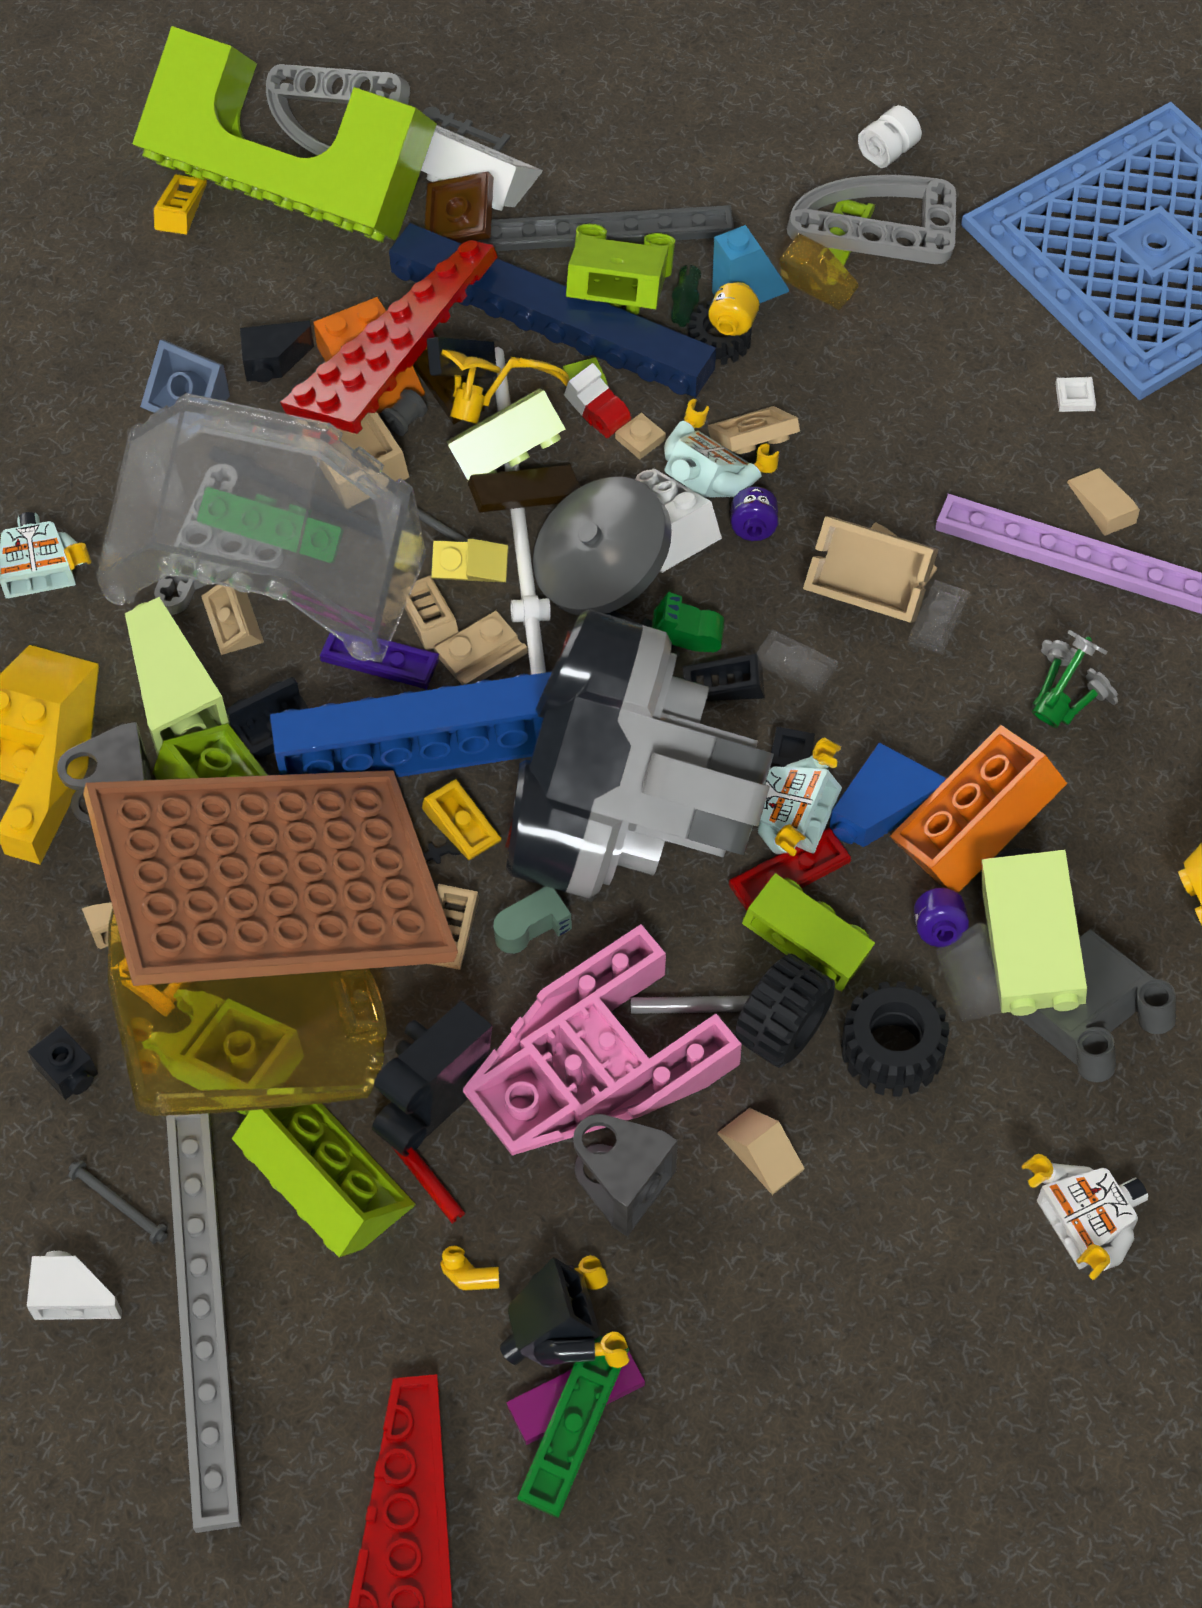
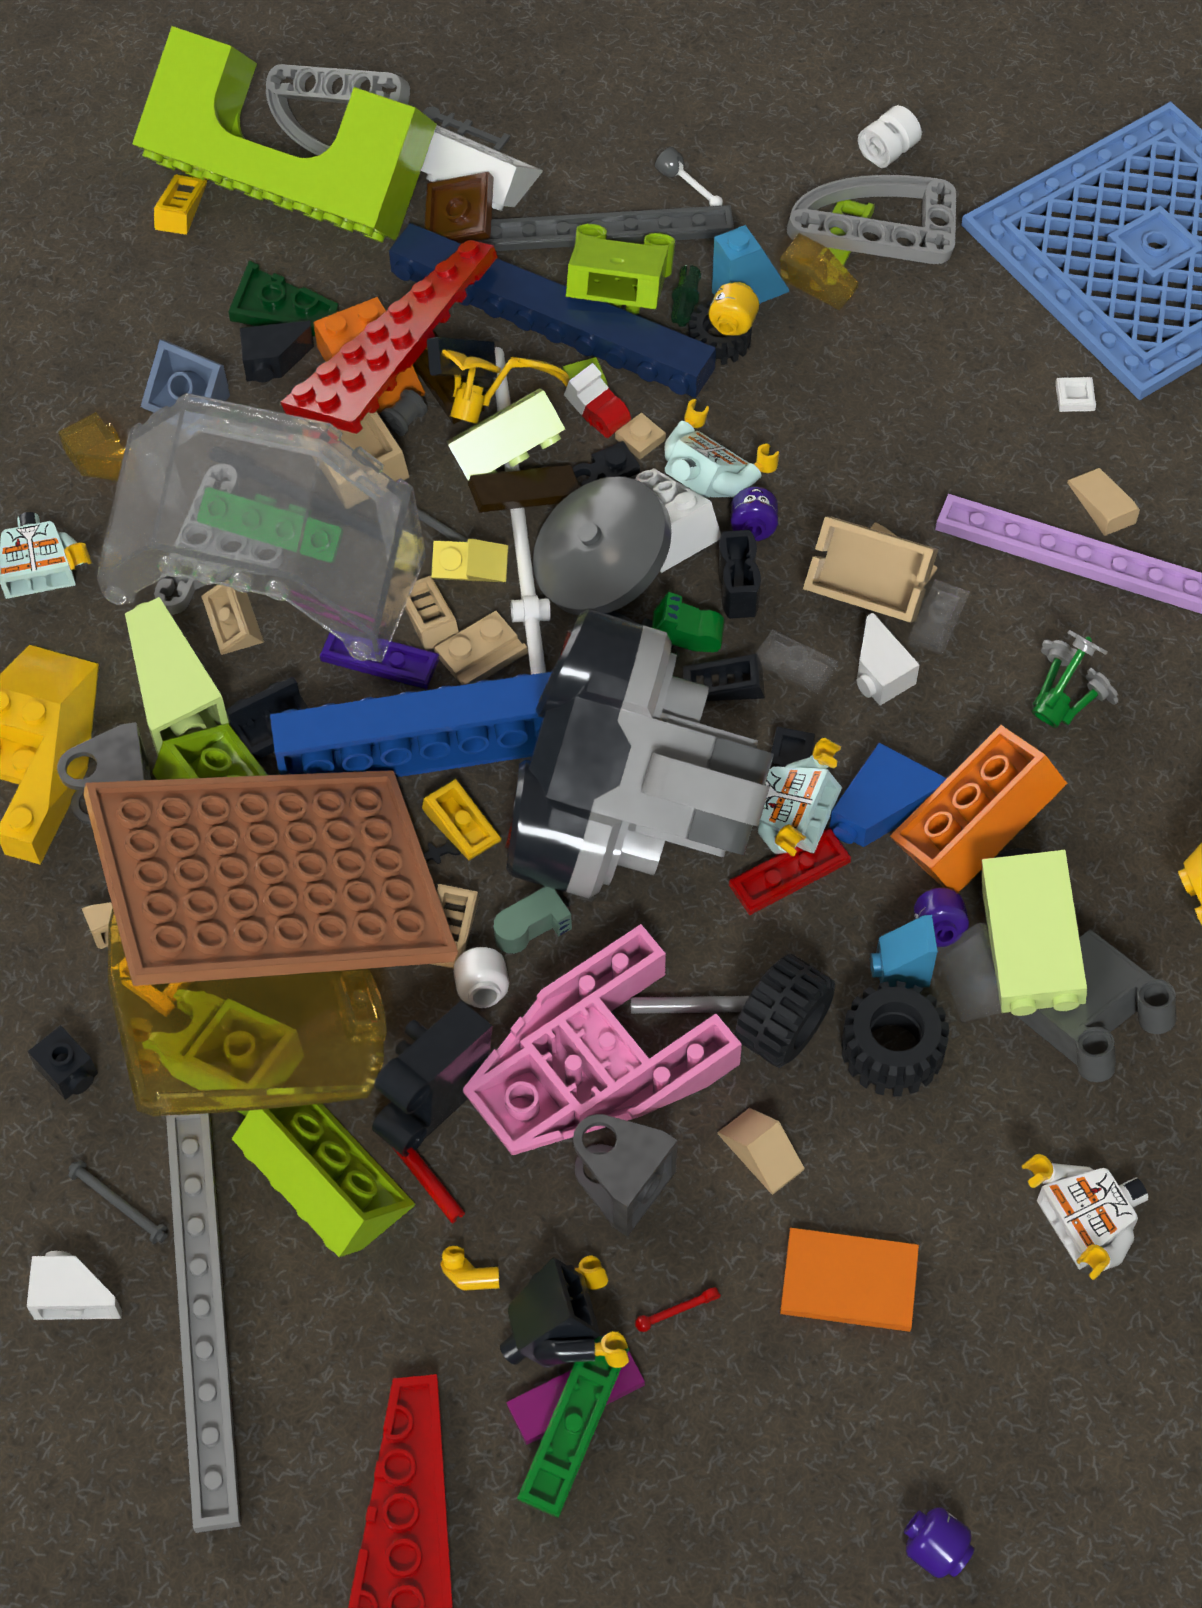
(93, 447): none -> clear yellow slope
(271, 300): none -> dark green wing
(481, 977): none -> white head
(609, 462): none -> black plate
(643, 1323): none -> red hinge
(672, 163): none -> hinge
(739, 574): none -> black brick
(746, 431): tan plate -> none
(808, 930): lime brick -> none
(850, 1279): none -> orange tile
(884, 663): none -> white slope
(906, 954): none -> dark azure slope
(938, 1542): none -> dark purple head

